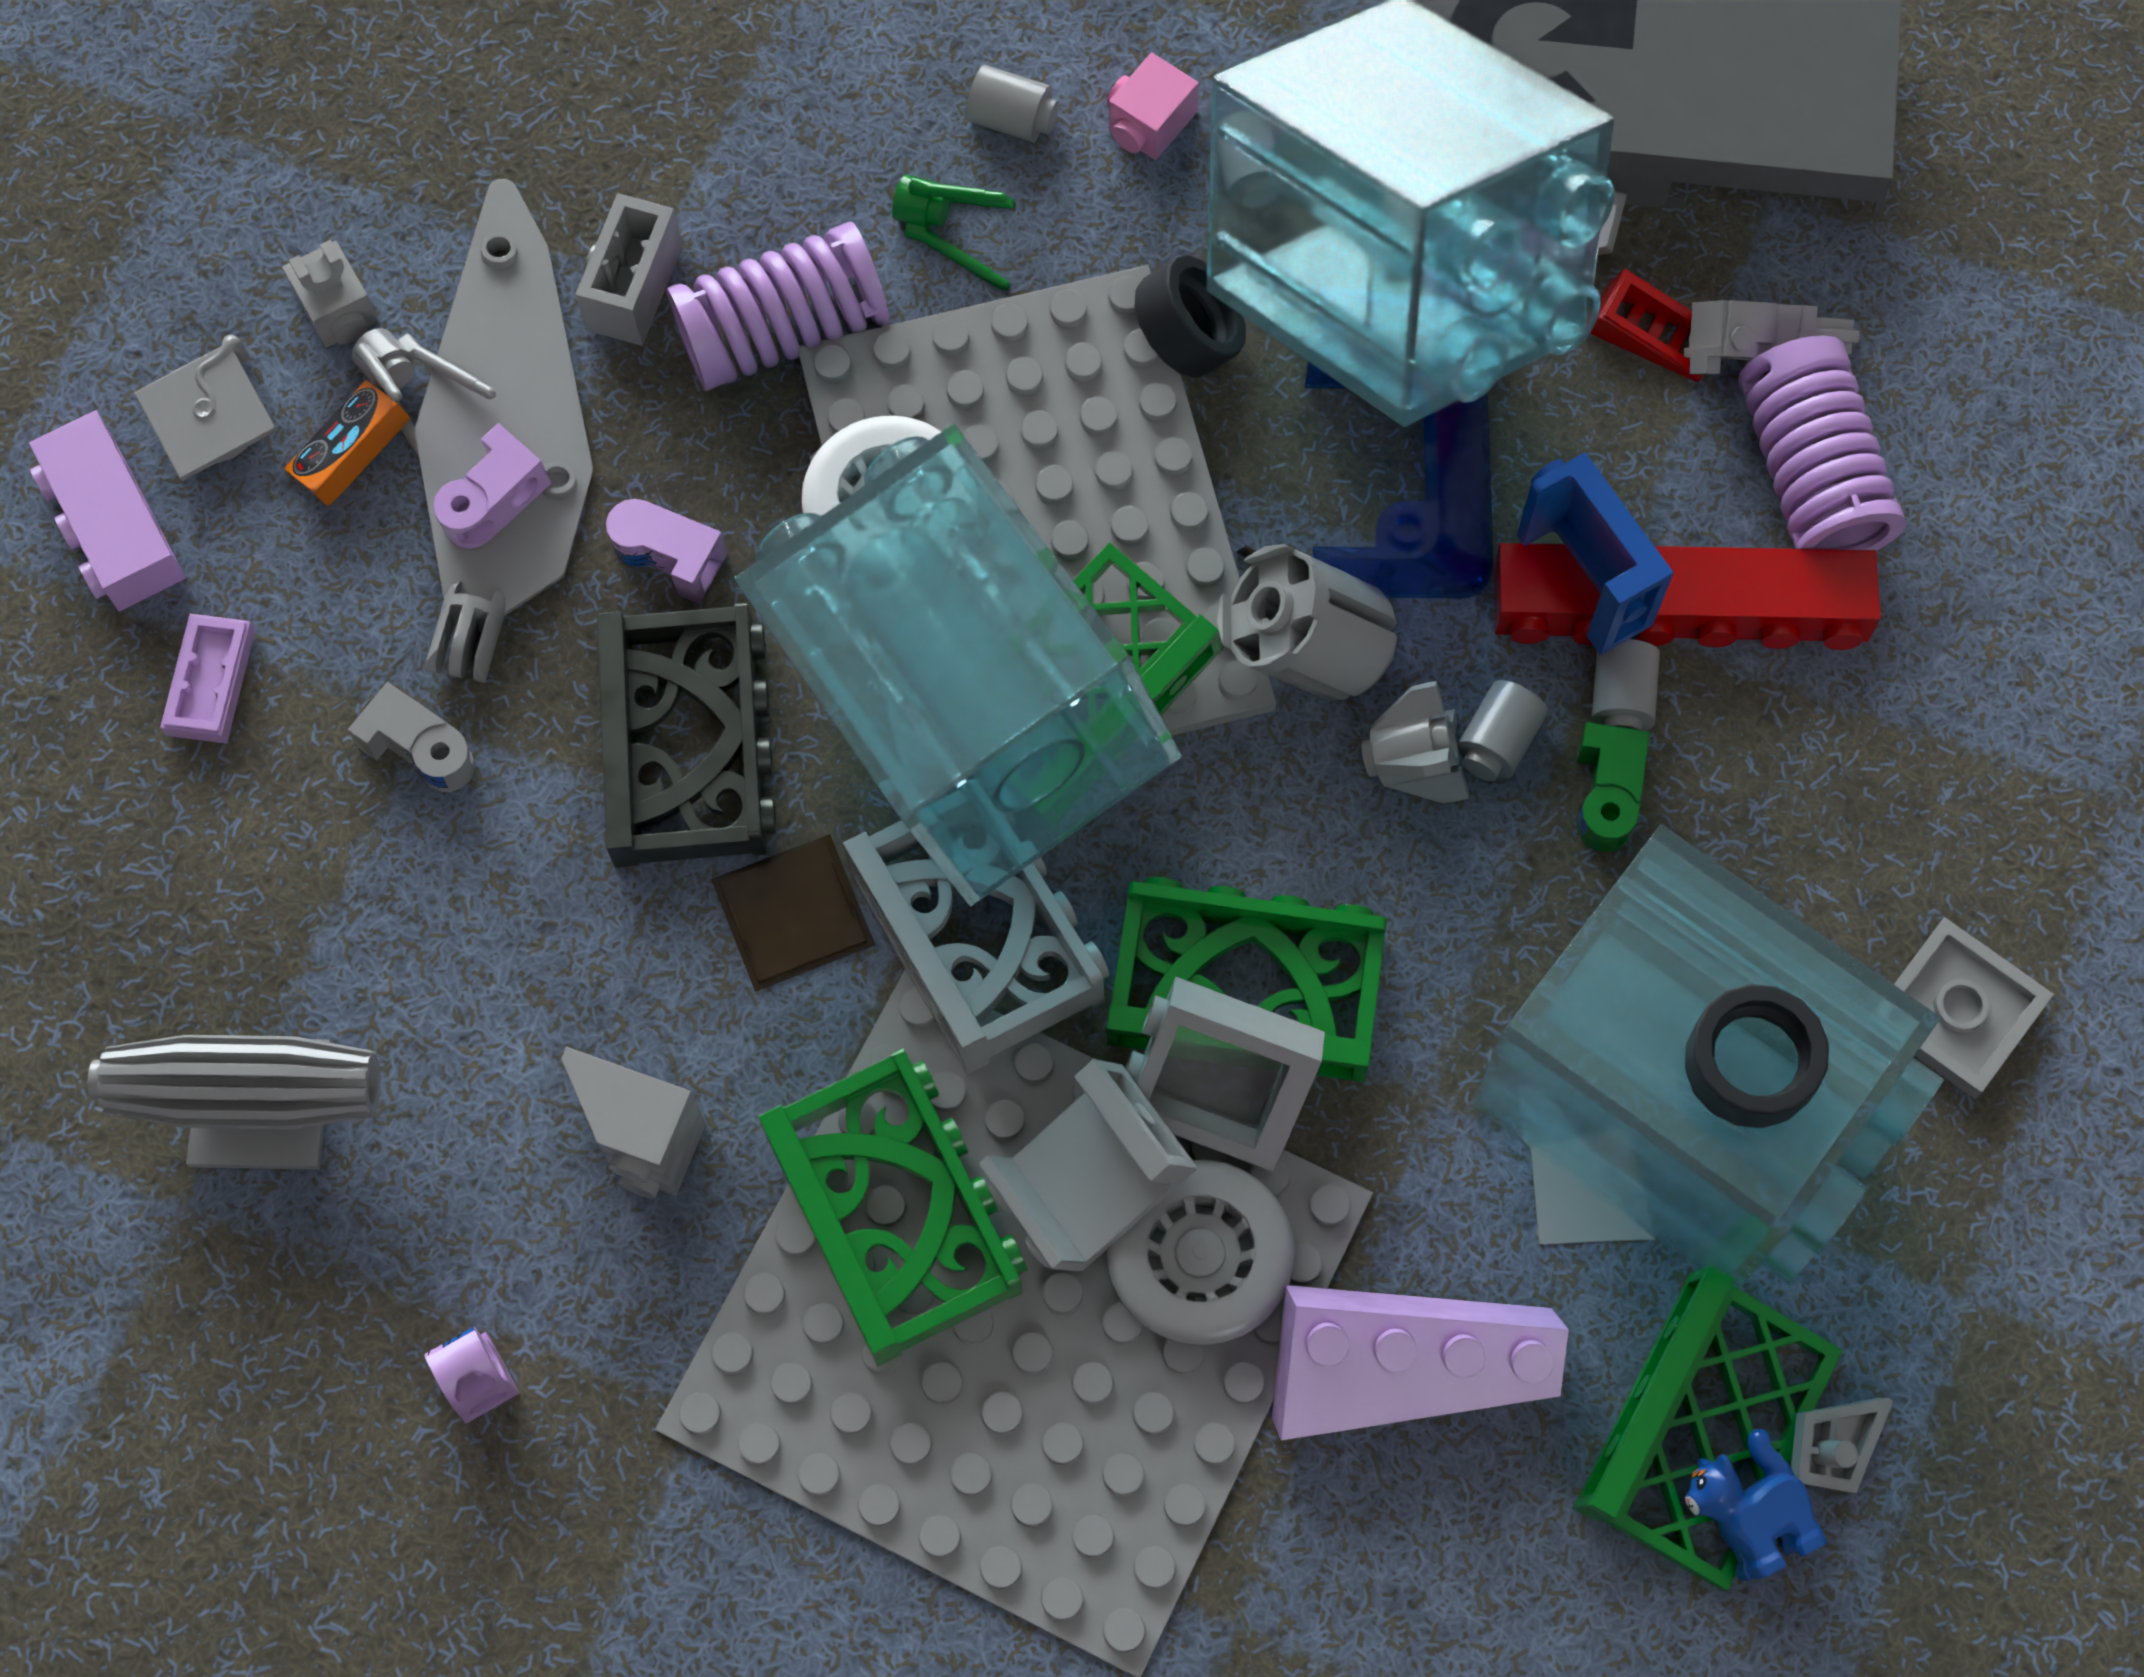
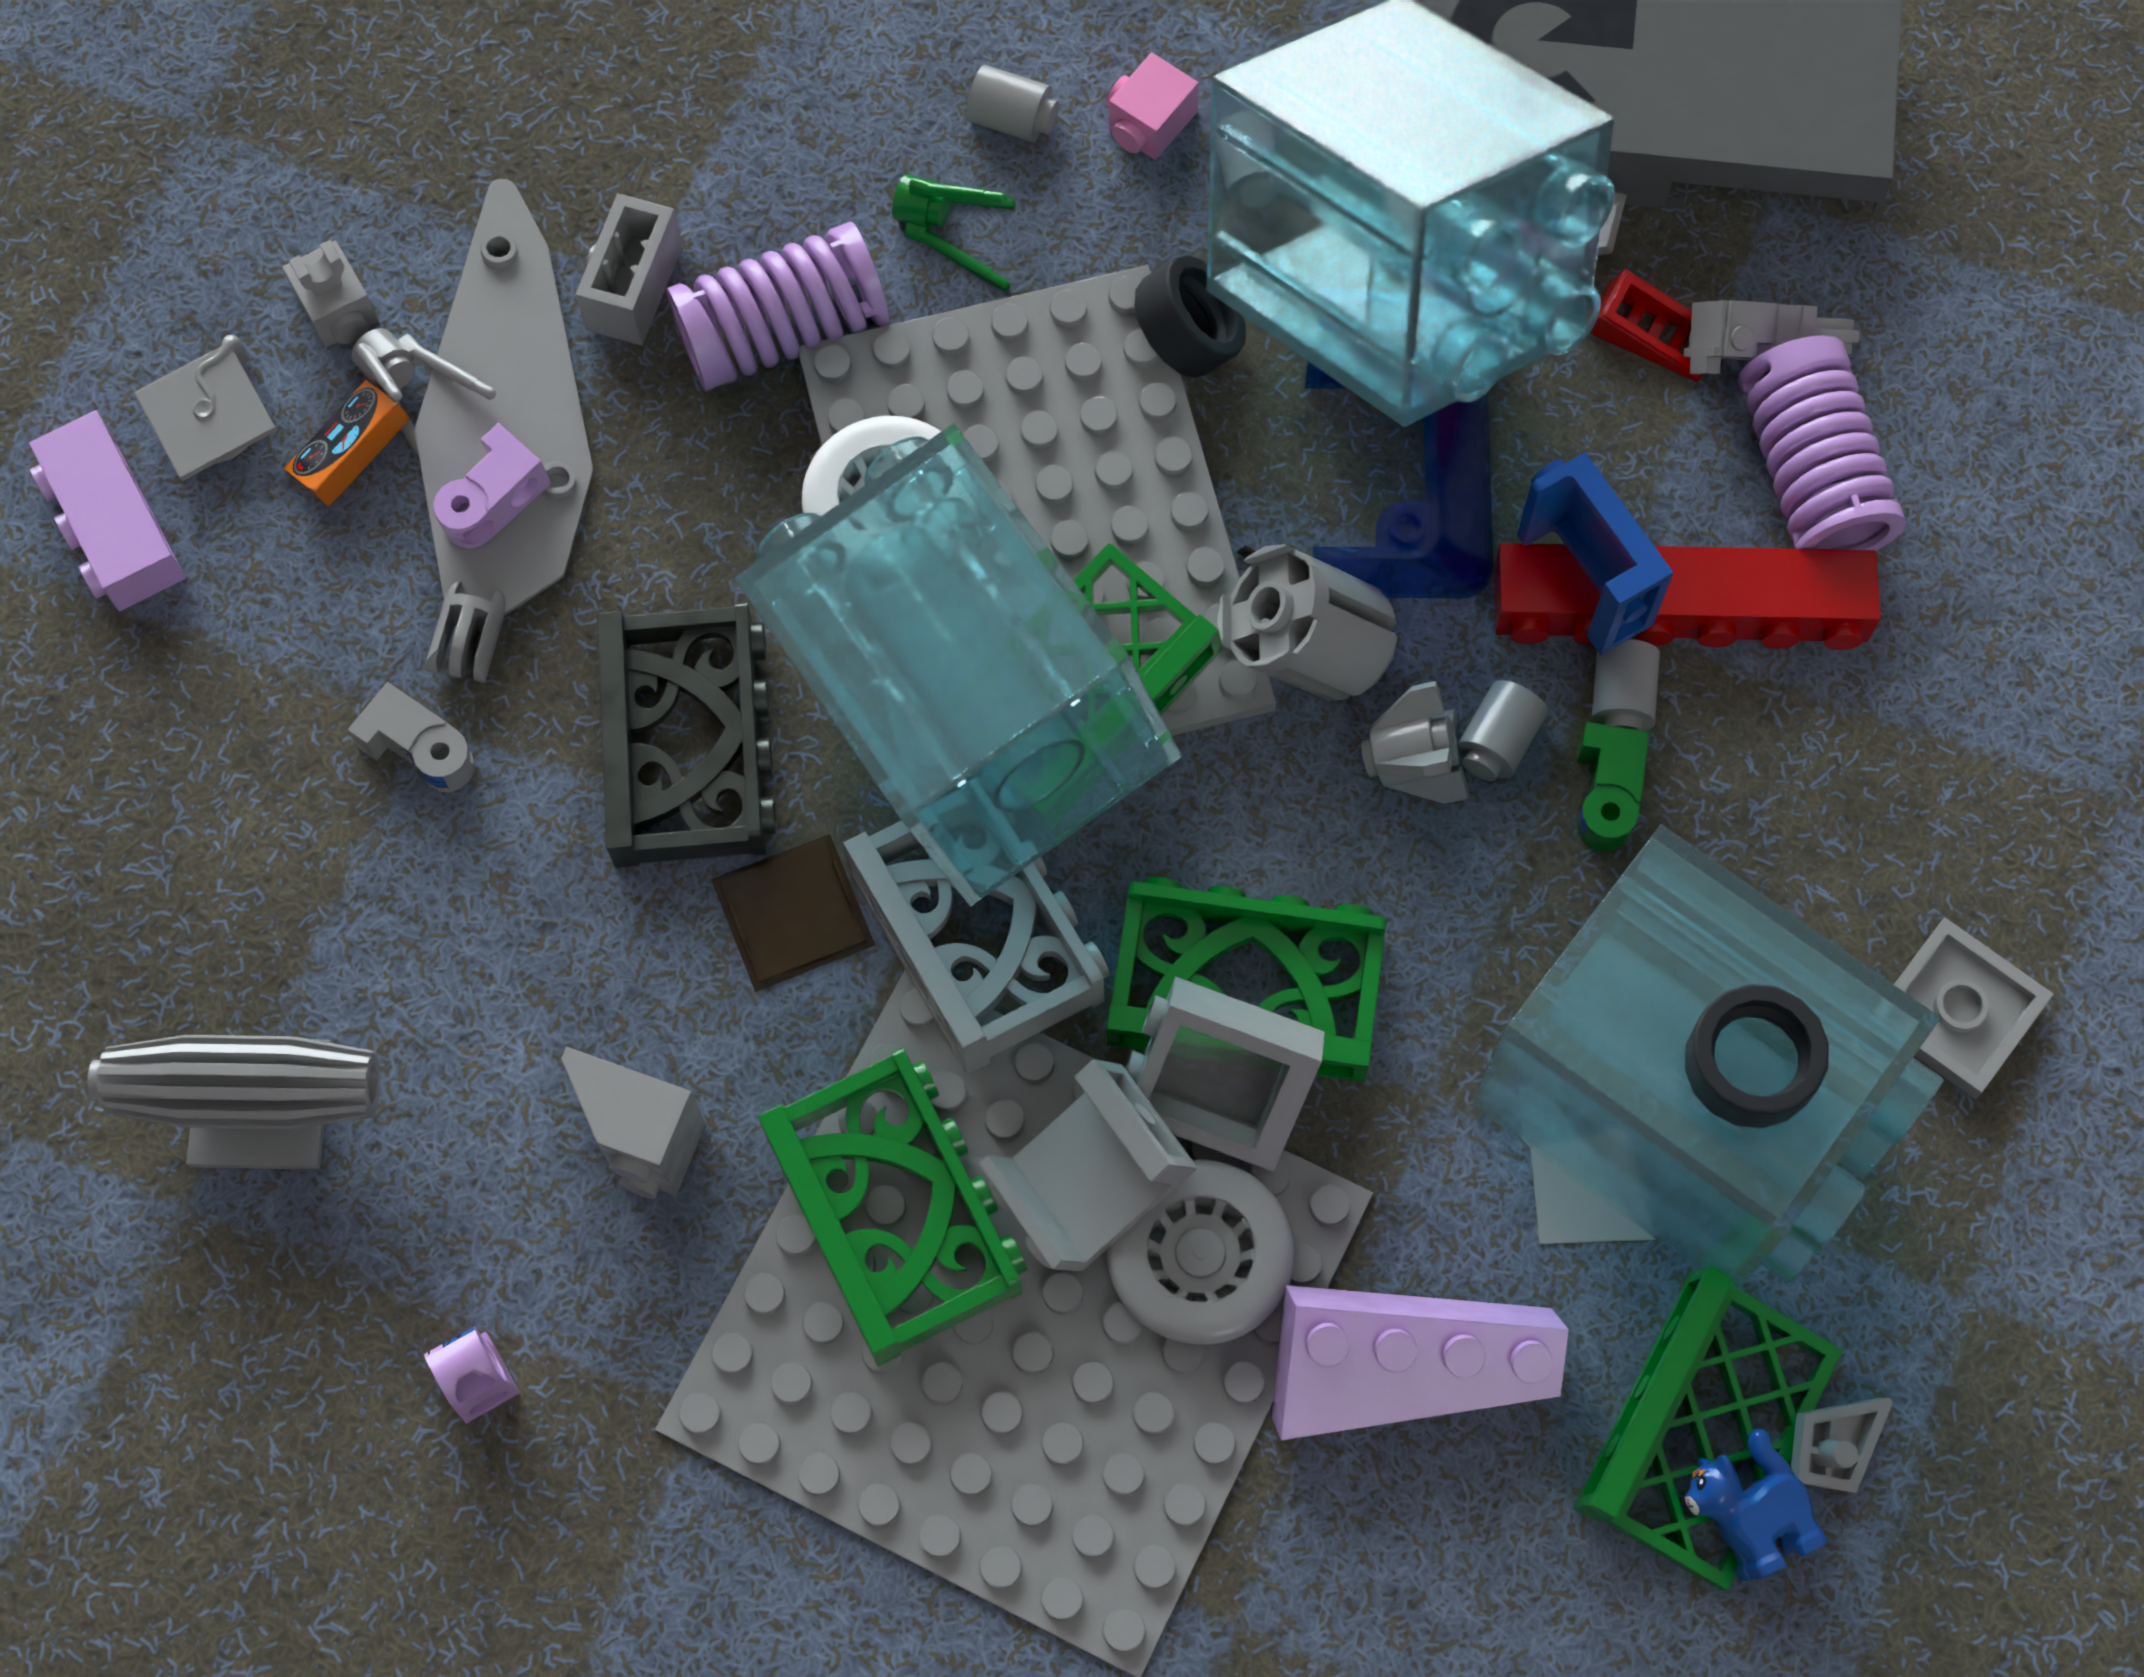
(208, 678): lavender plate -> none
(670, 542): lavender leg -> none

